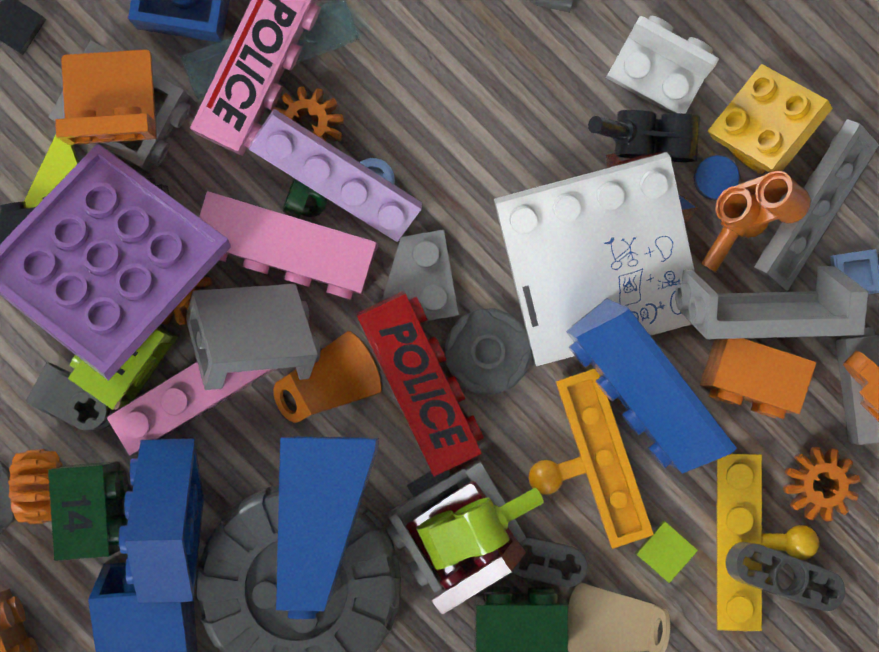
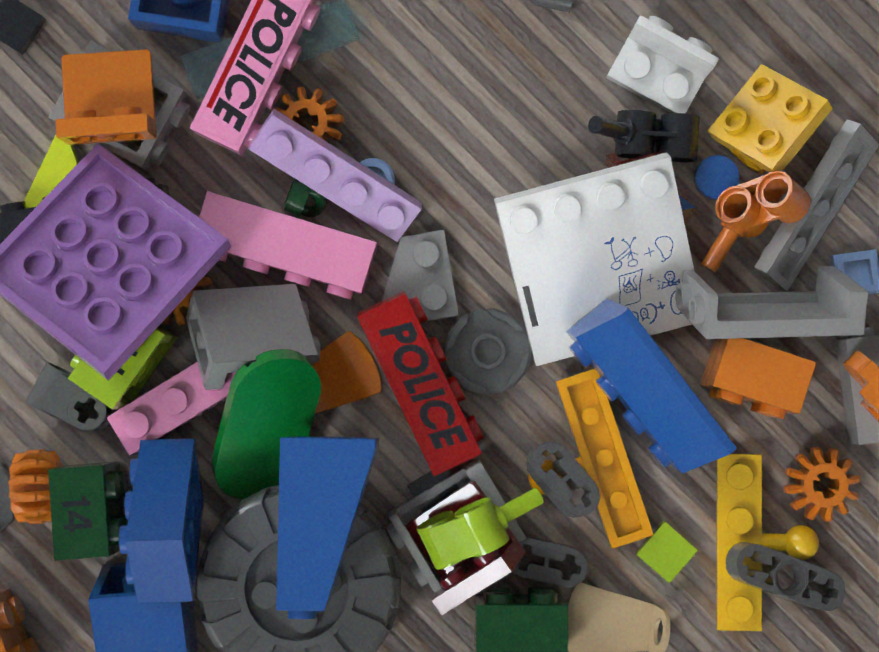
(262, 405): none -> green tile
(570, 473): none -> dark grey beam

